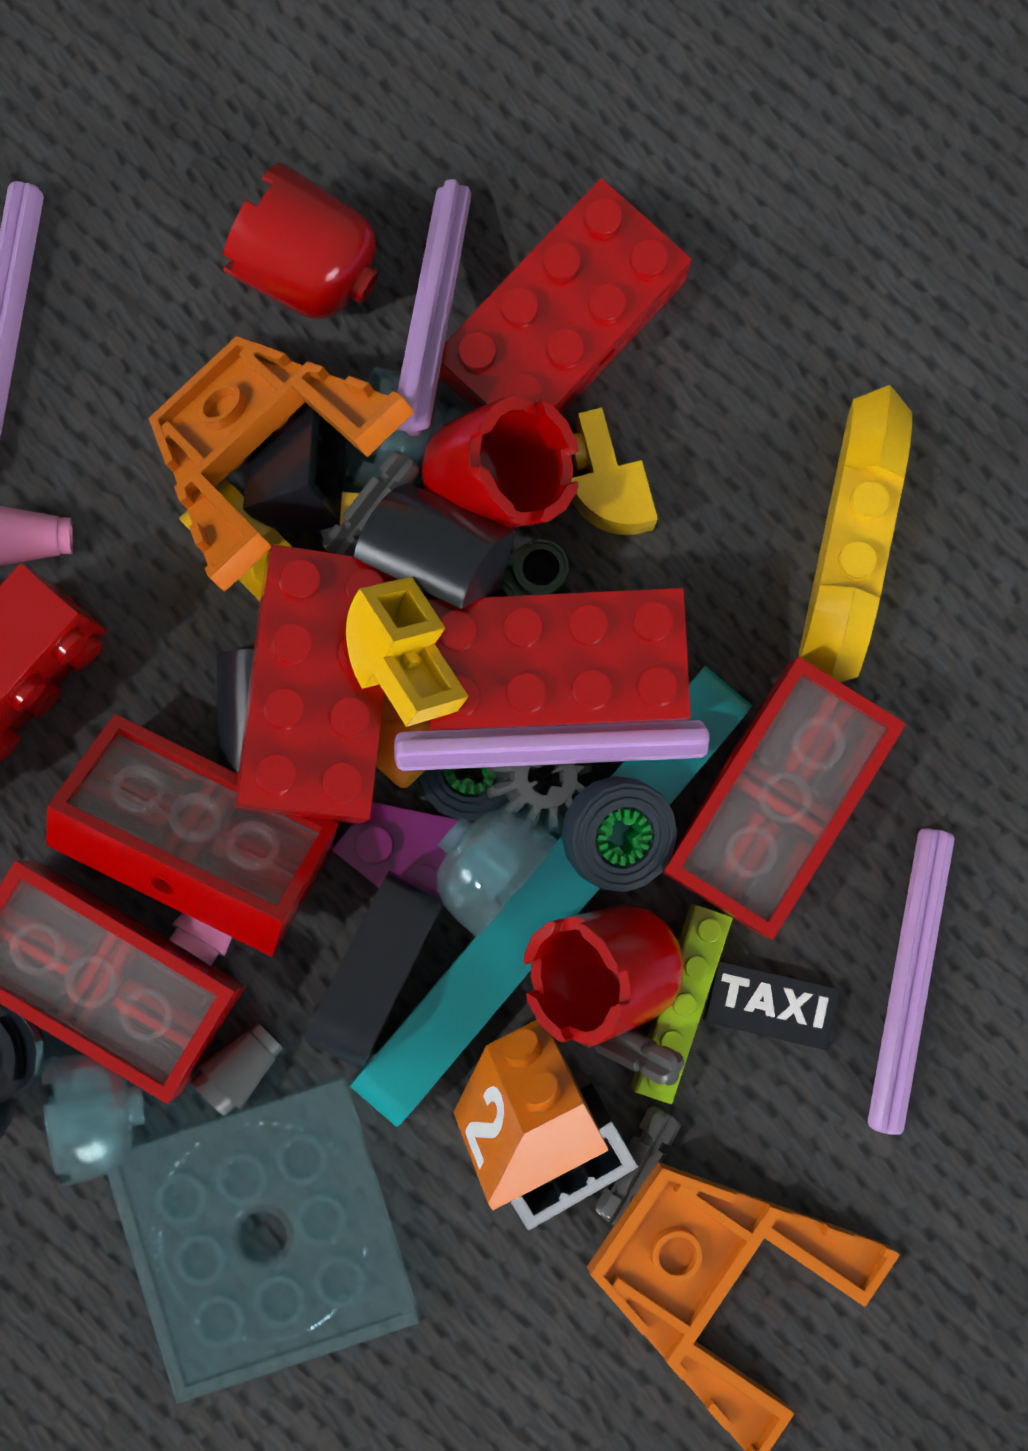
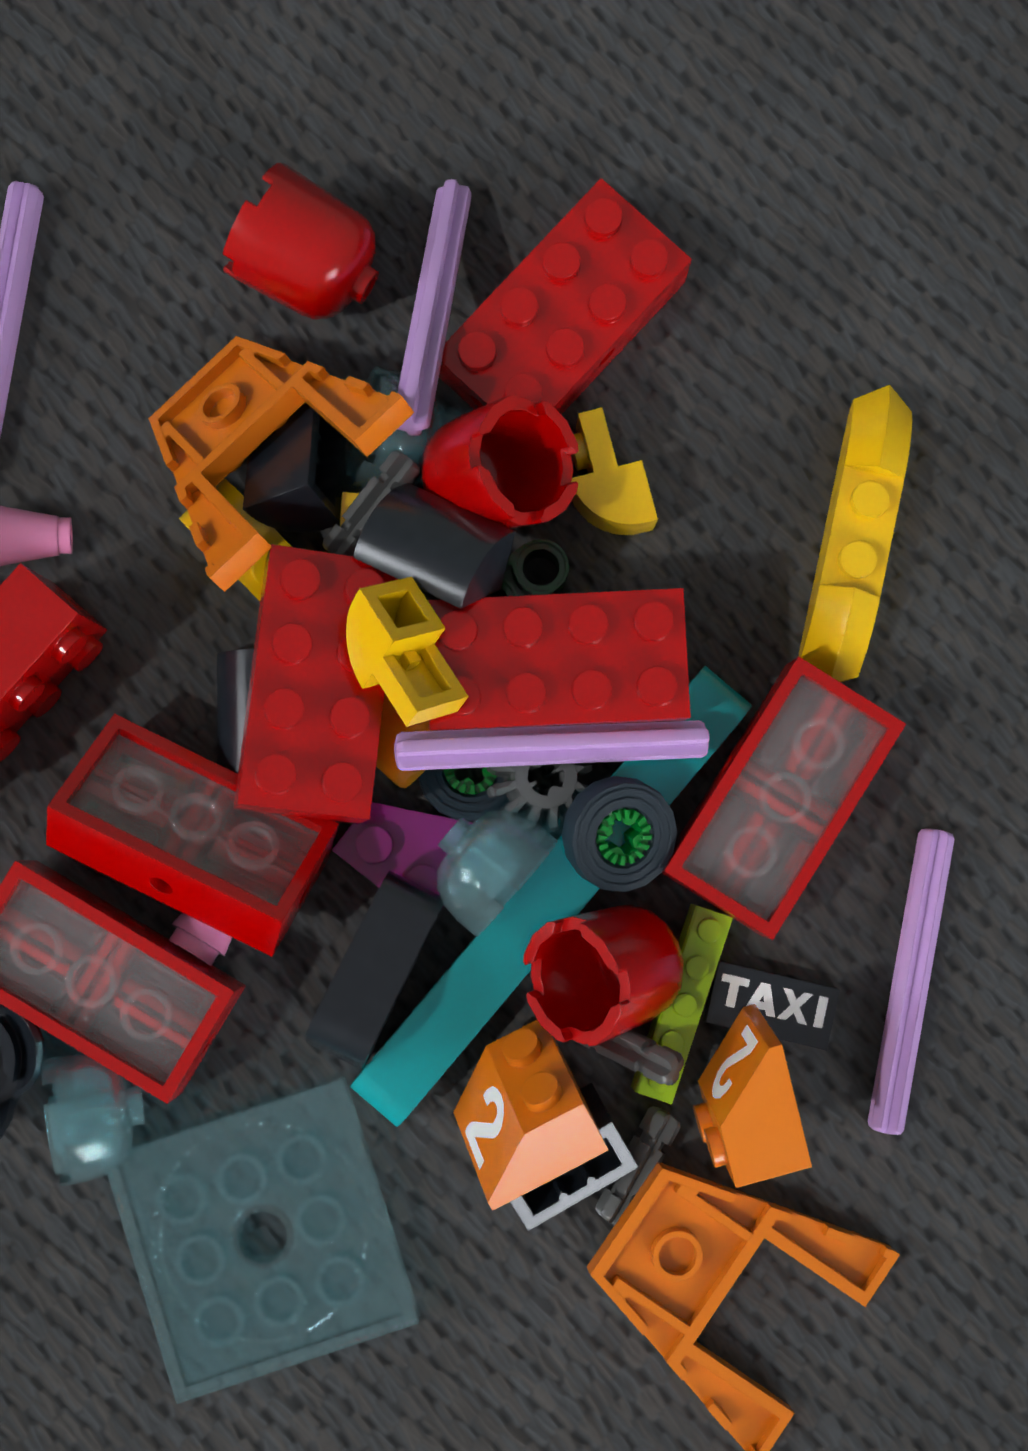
(236, 1069): dark grey cone -> none
(750, 1105): none -> orange slope

